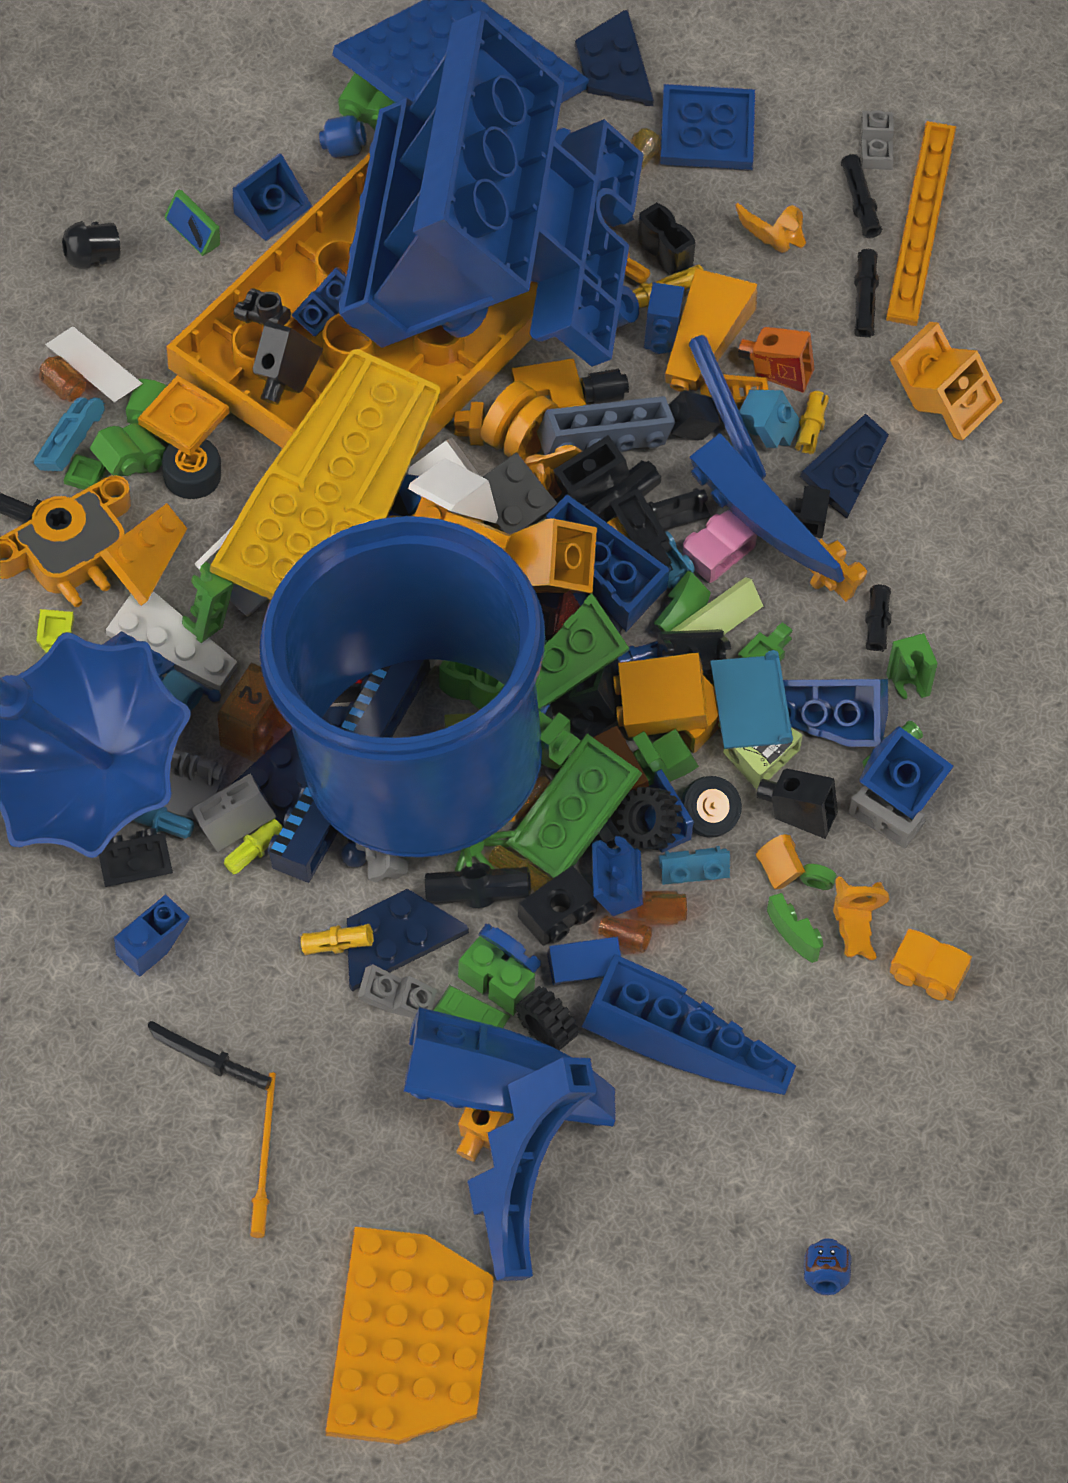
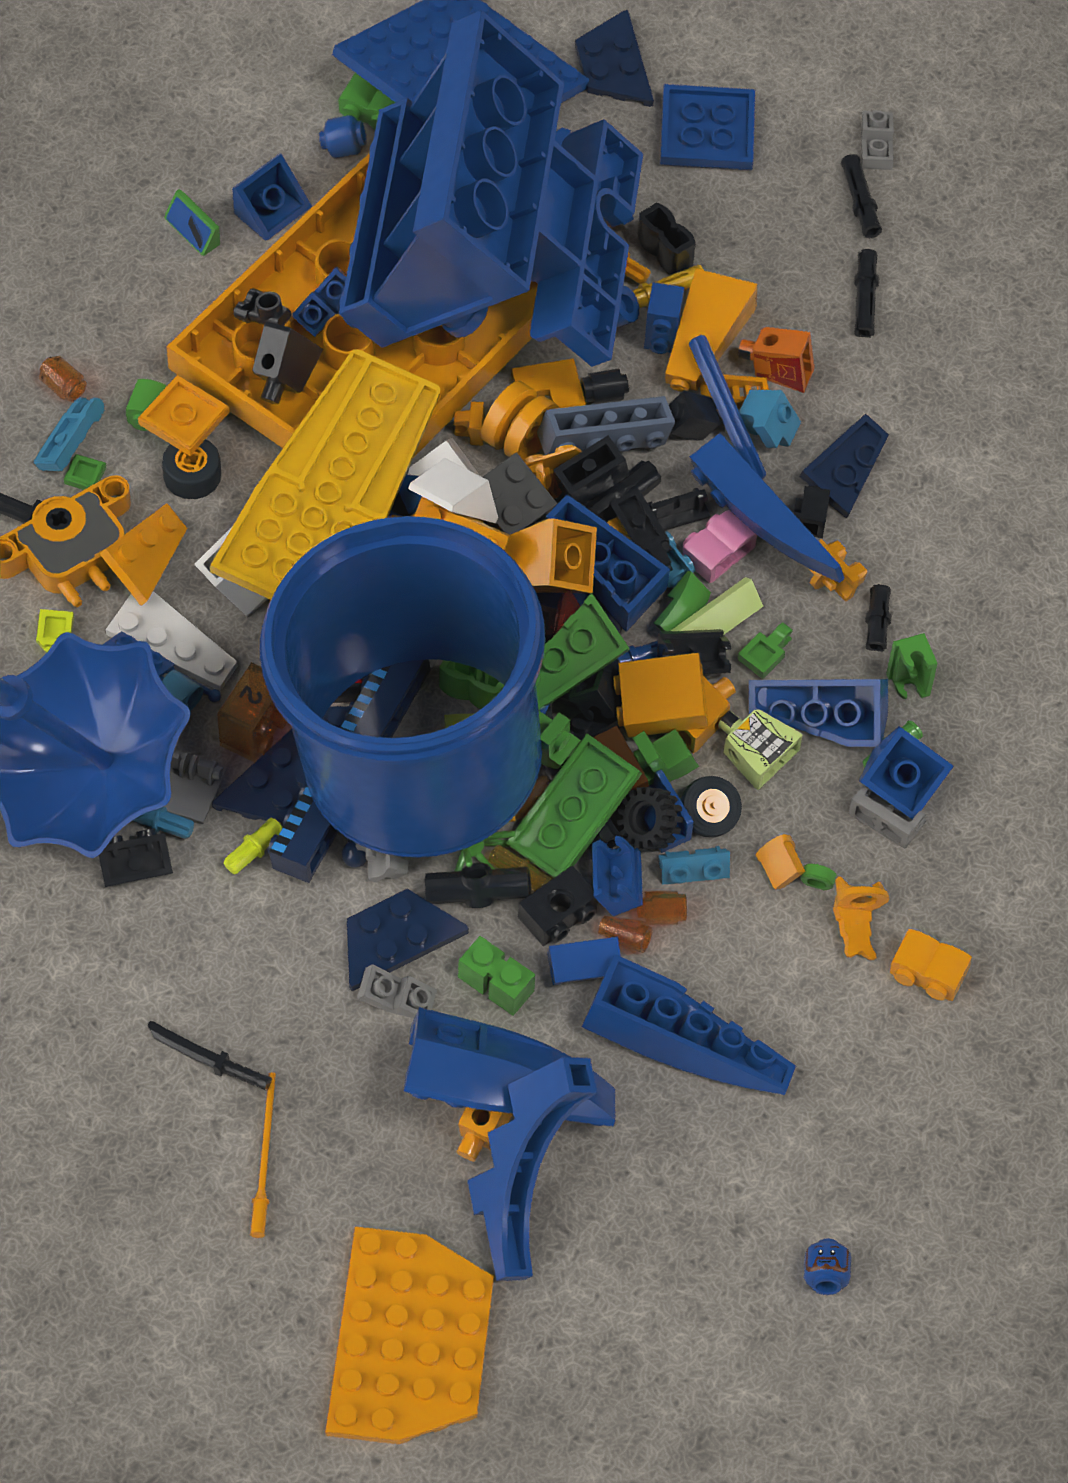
(90, 244): black piece -> none
(94, 364): white sticker -> none
(128, 450): bright green brick -> none
(150, 935): blue slope -> none
(209, 604): bright green hinge -> none
(233, 812): light grey hinge -> none
(337, 939): yellow pin -> none
(466, 1006): bright green tile -> none
(509, 946): blue tile -> none
(547, 1018): black tyre -> none
(647, 143): clear yellow cone -> none
(751, 701): dark azure piece -> none
(790, 219): light orange hair -> none
(796, 933): bright green slope -> none
(802, 800): black torso -> none
(812, 422): yellow pin -> none
(921, 224): light orange tile -> none
(946, 380): light orange bracket -> none

